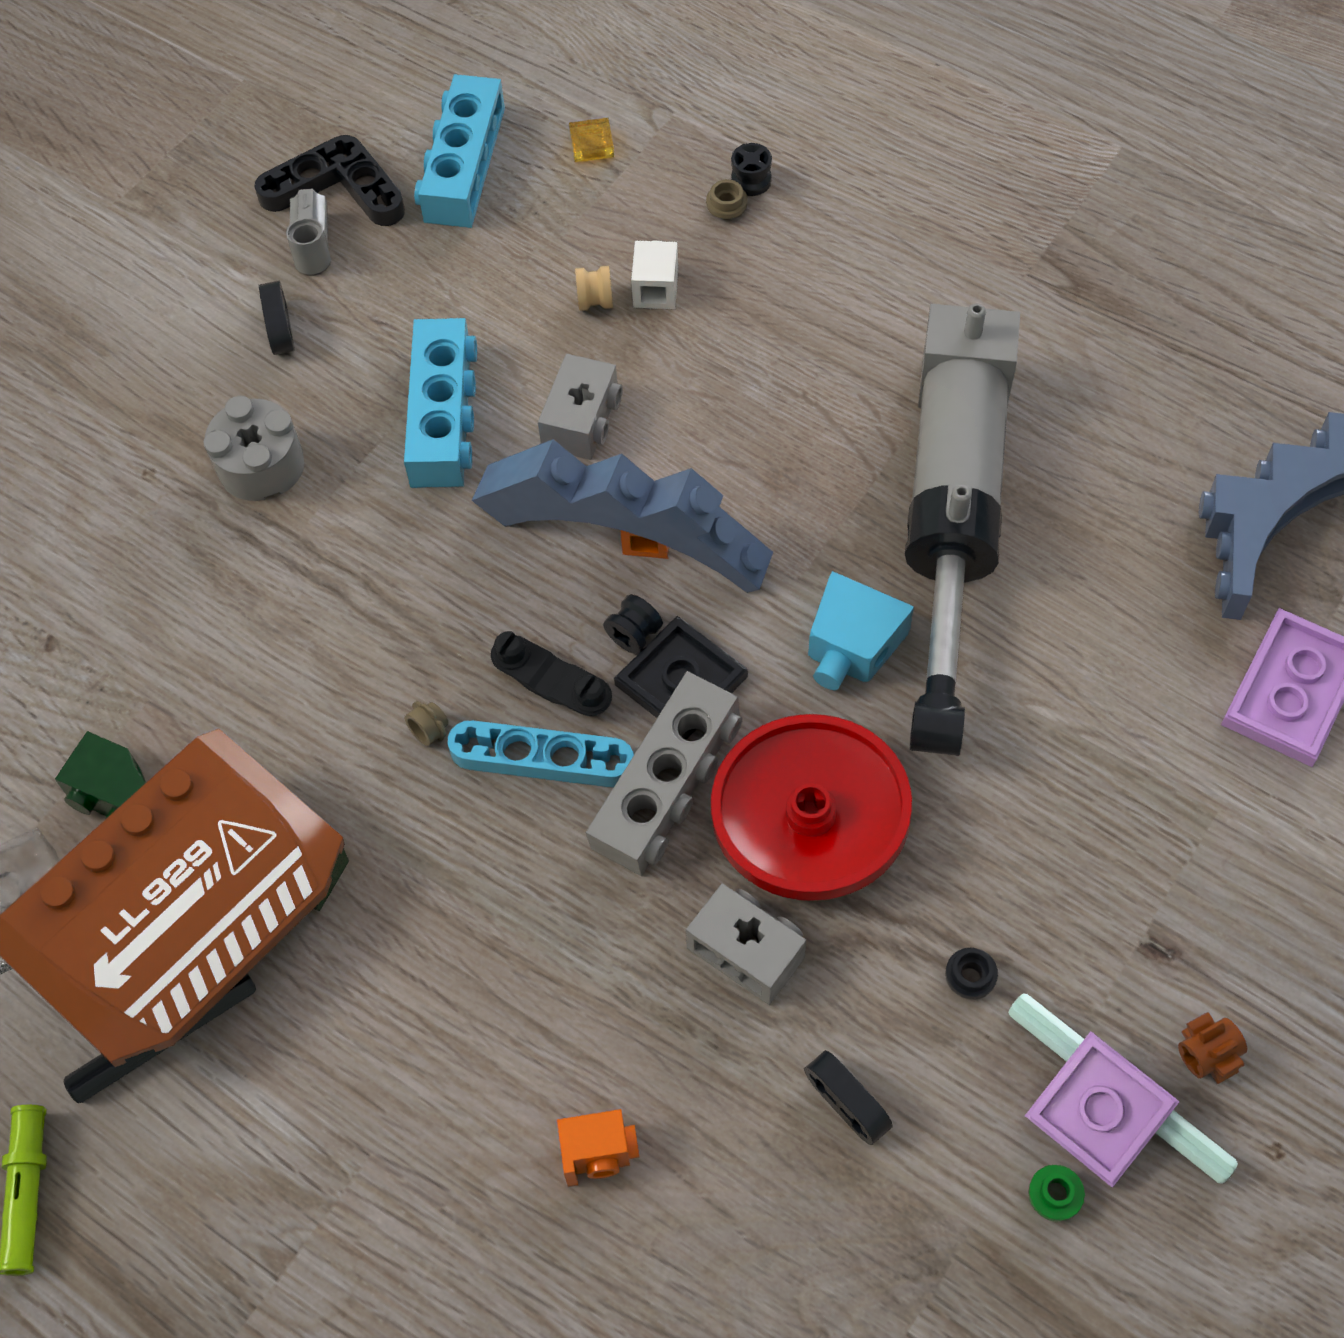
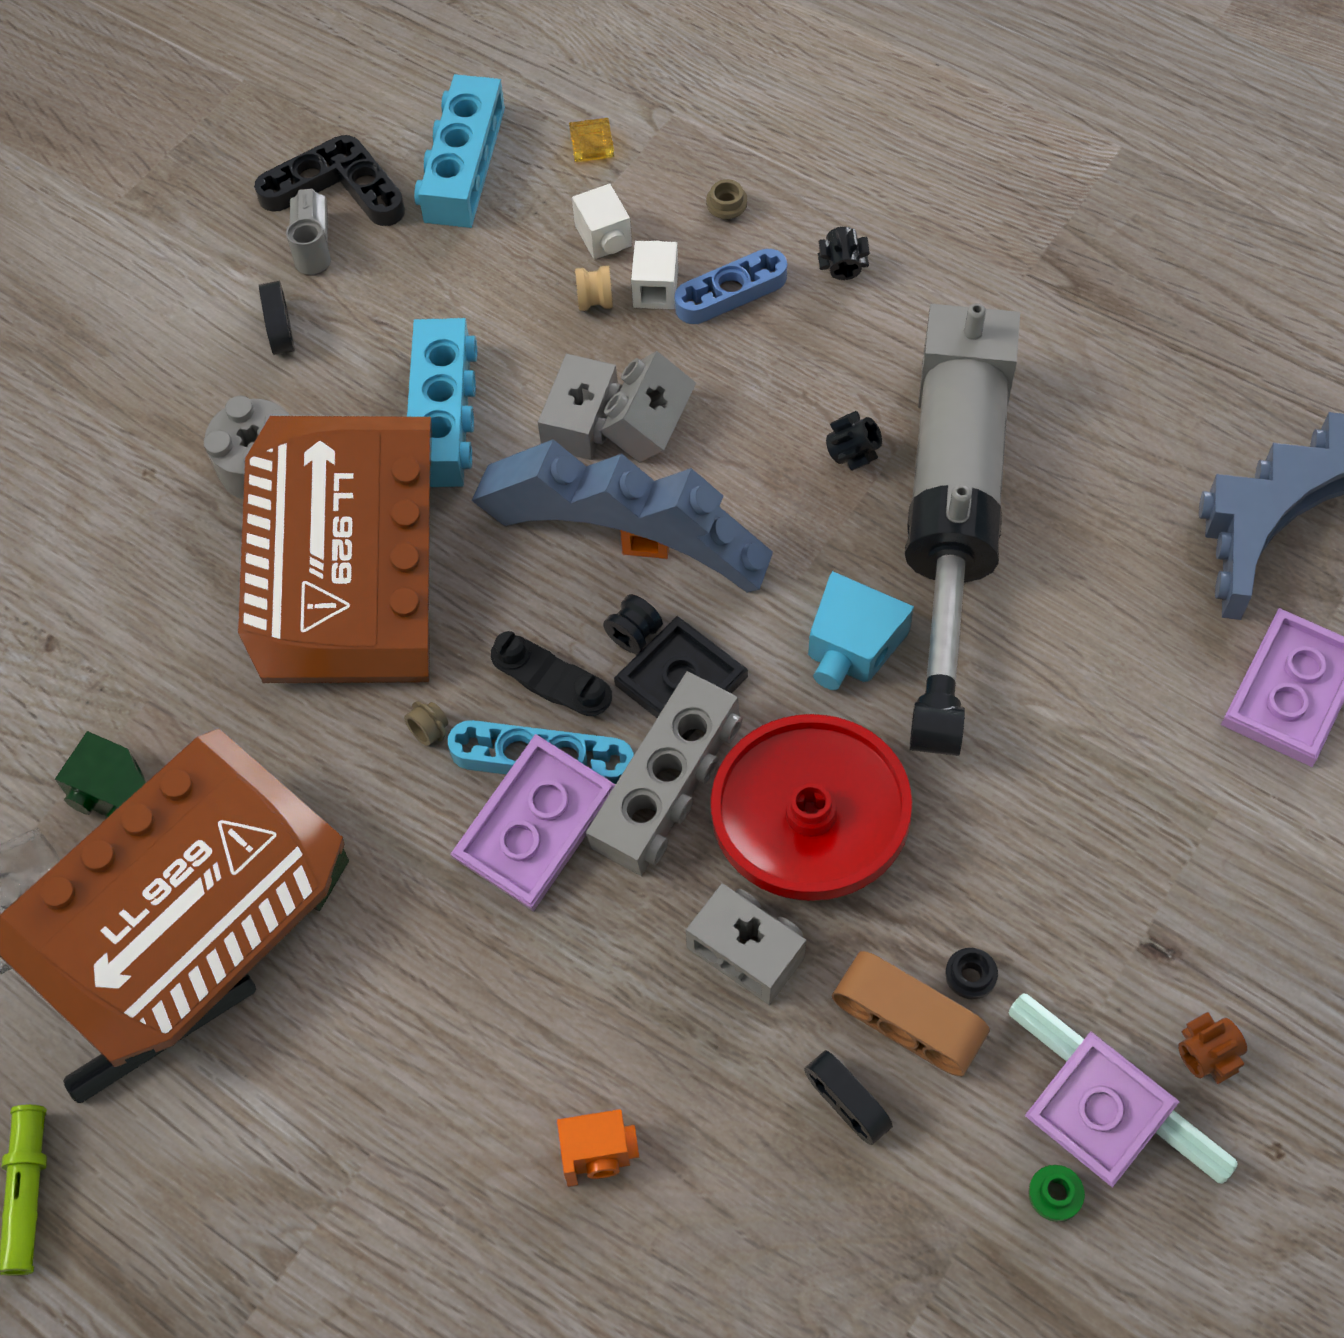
(337, 550): none -> dark orange slope
(533, 822): none -> lavender tile
(602, 221): none -> white brick
(647, 406): none -> light grey brick
(721, 301): none -> medium blue beam
(752, 168): black wheel -> none
(843, 253): none -> black gear
(854, 440): none -> black gear
(911, 1013): none -> medium nougat beam

